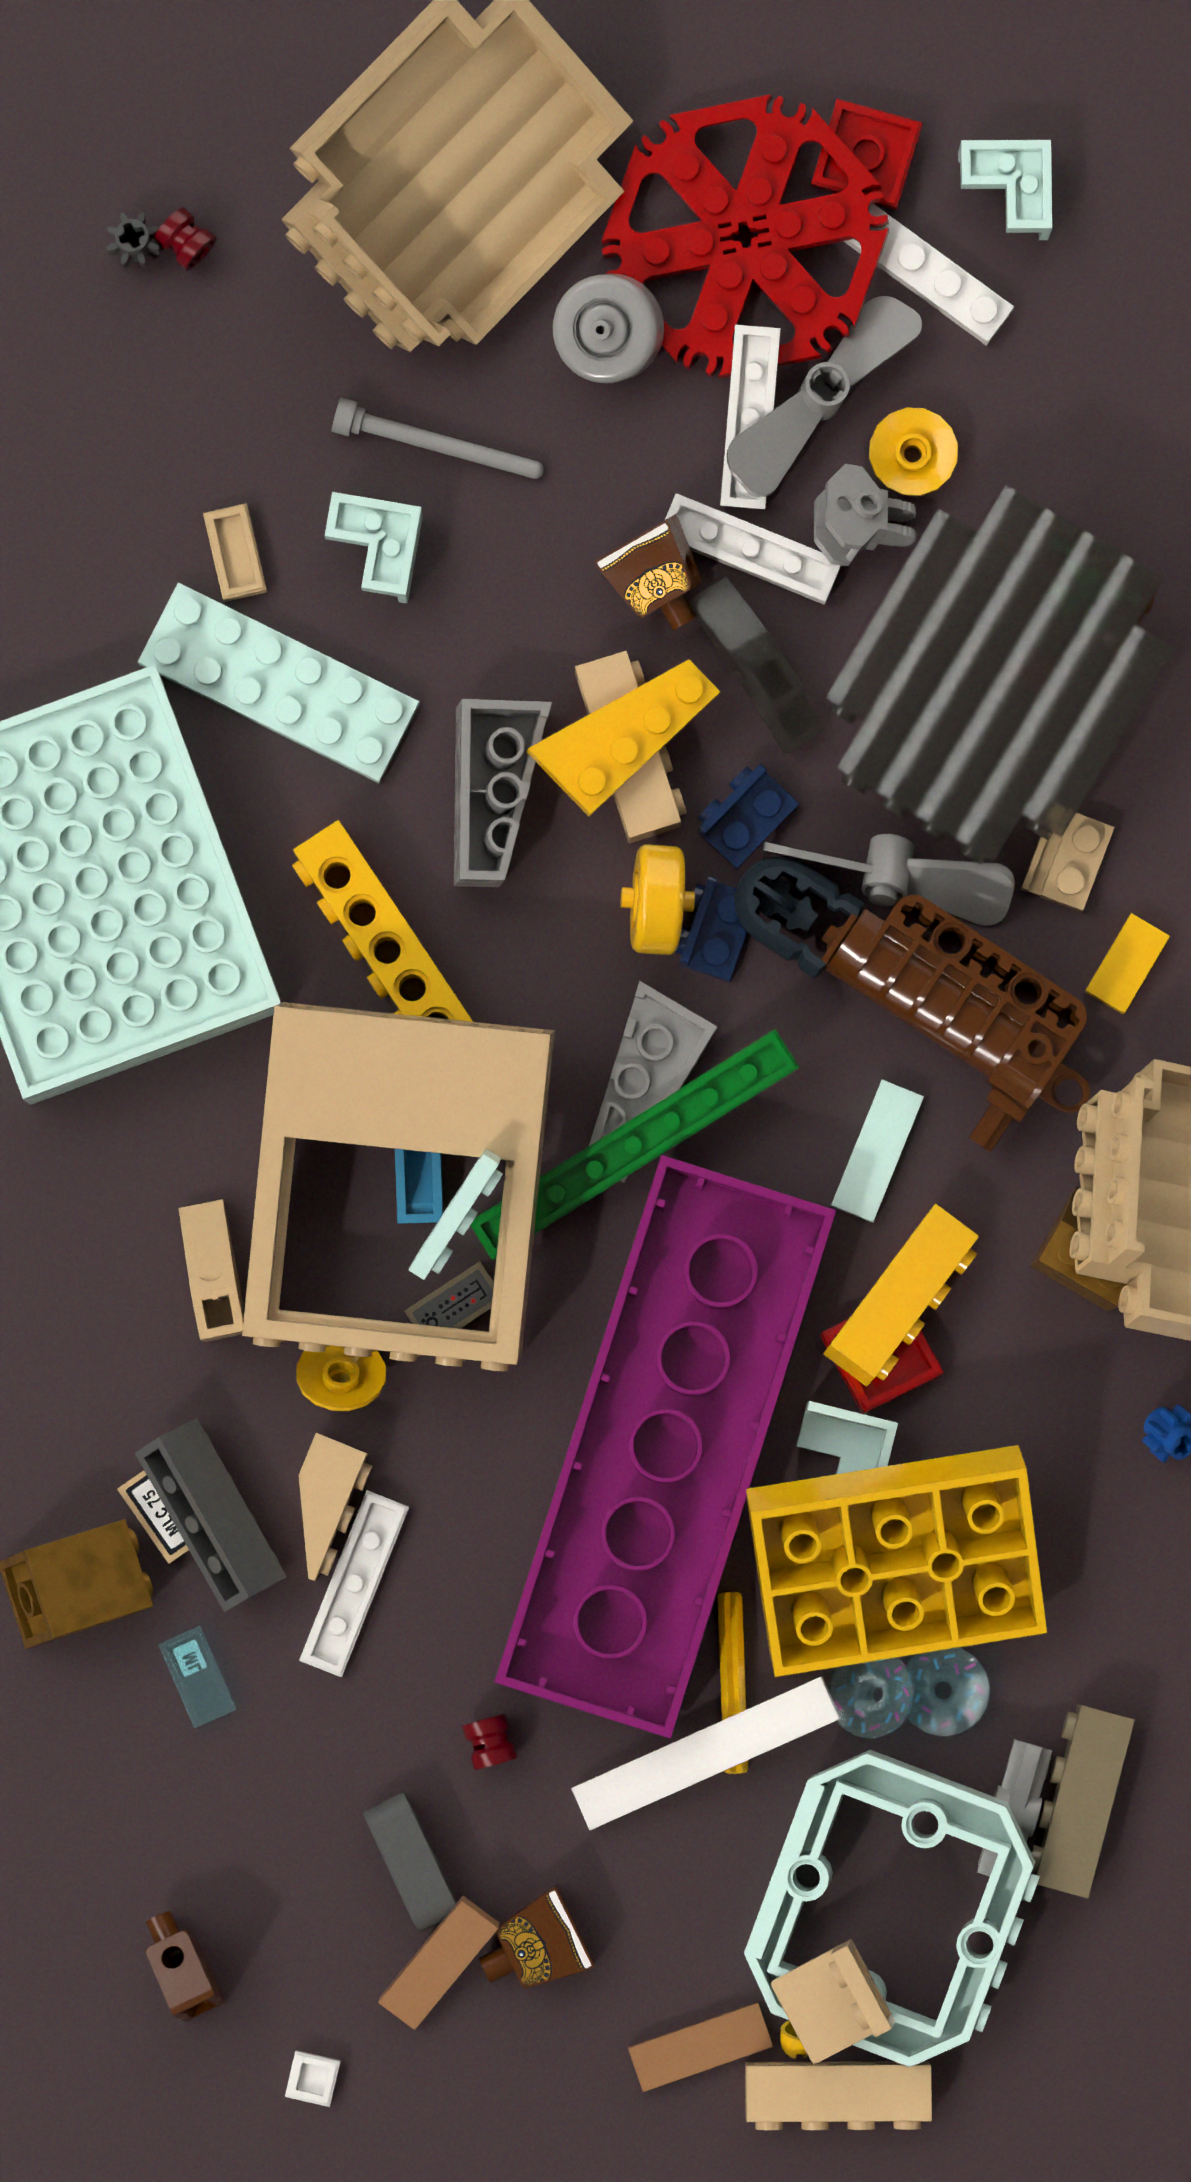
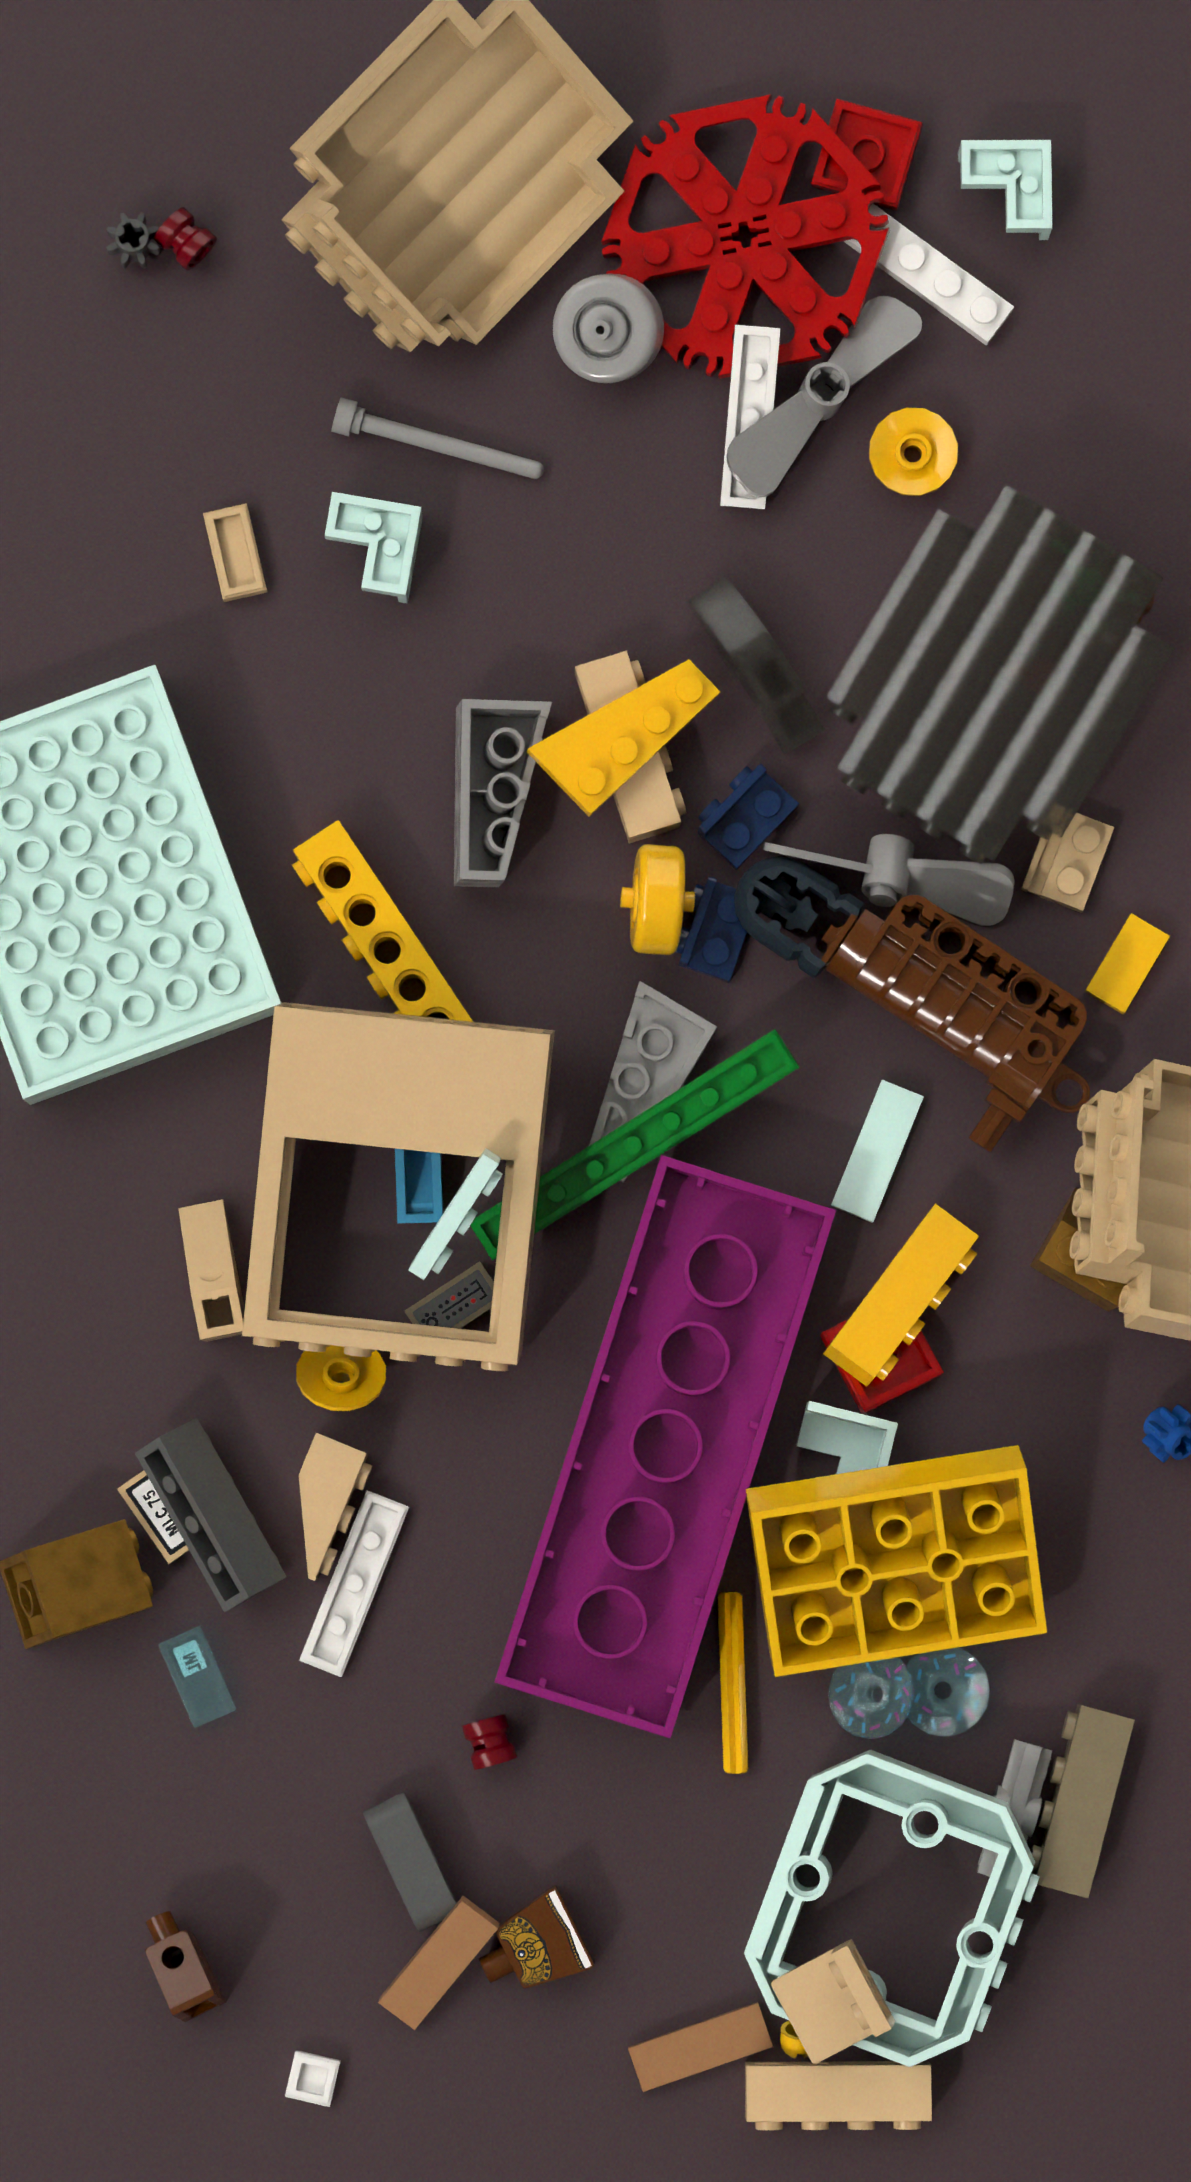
(279, 683): light aqua plate -> none
(654, 572): torso -> none
(706, 1753): white tile -> none
(754, 550): white plate -> none
(855, 517): light grey hinge -> none

